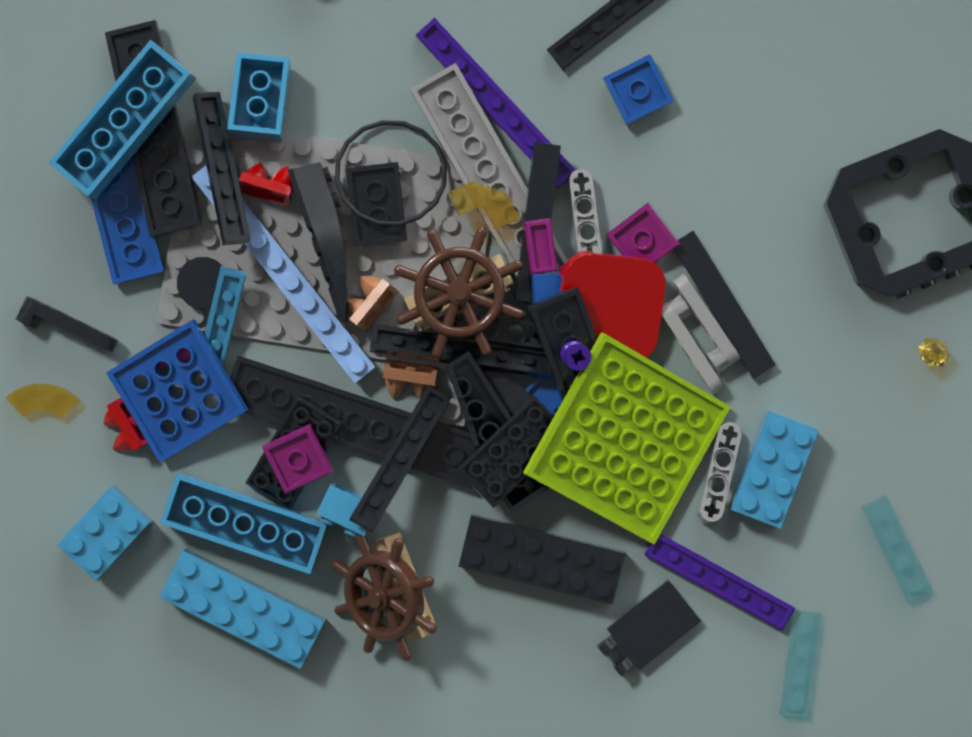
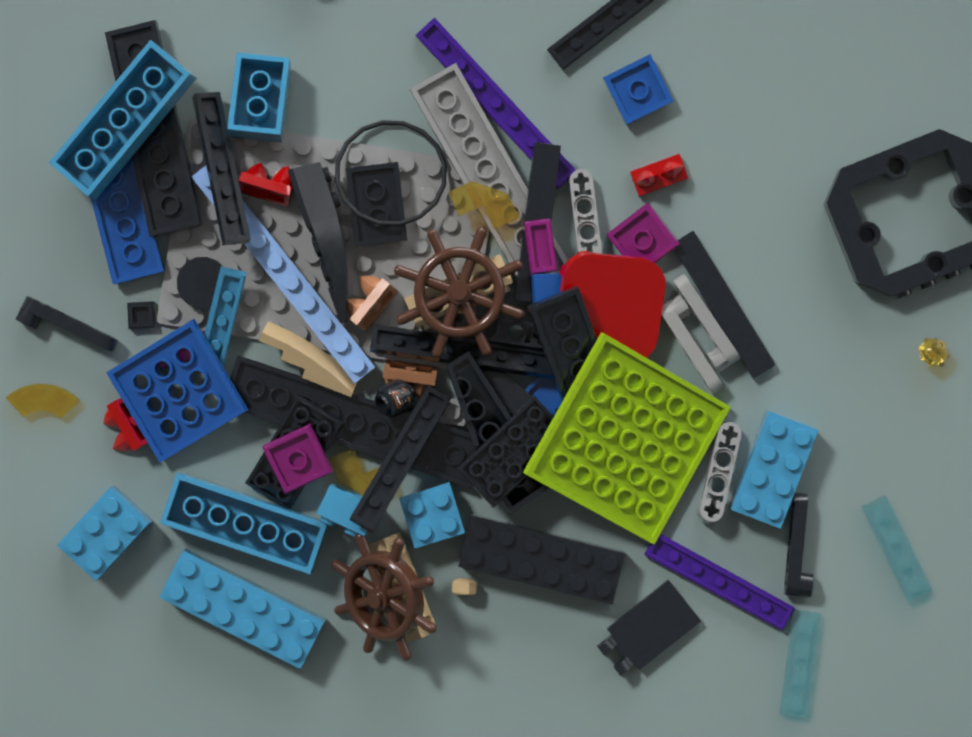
(141, 315): none -> black tile
(317, 364): none -> tan slope
(349, 471): none -> clear yellow tile
(394, 398): none -> black head
(432, 514): none -> dark azure brick
(464, 586): none -> tan tile
(571, 350): dark purple wheel -> none
(659, 175): none -> red tile
(796, 582): none -> black beam

